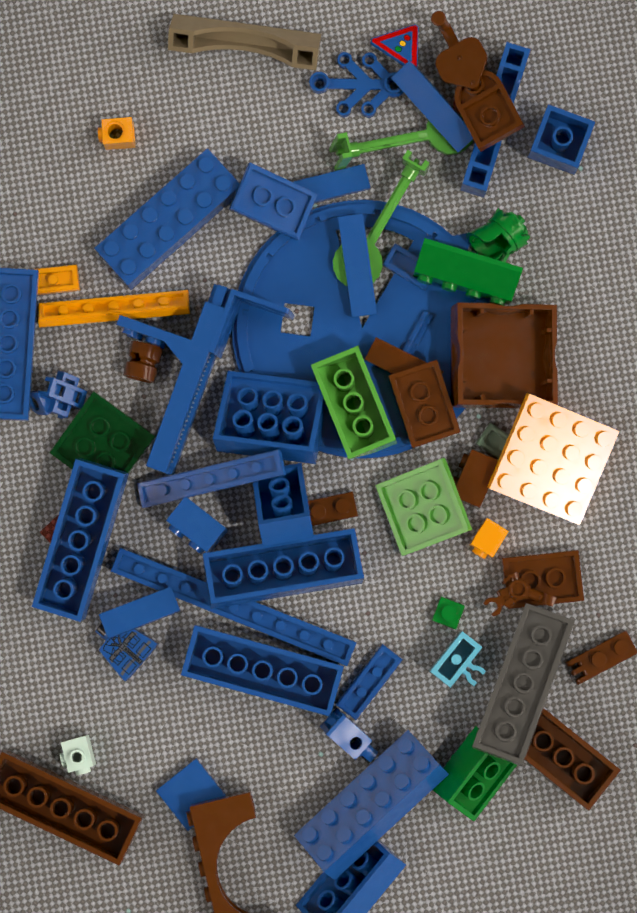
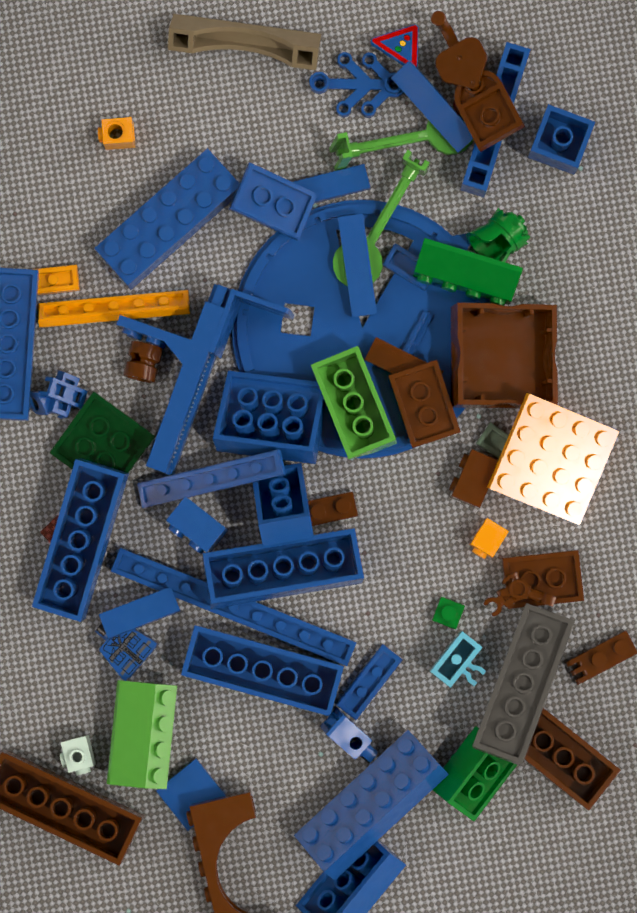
(141, 734): none -> bright green slope
(423, 507): bright green plate -> none

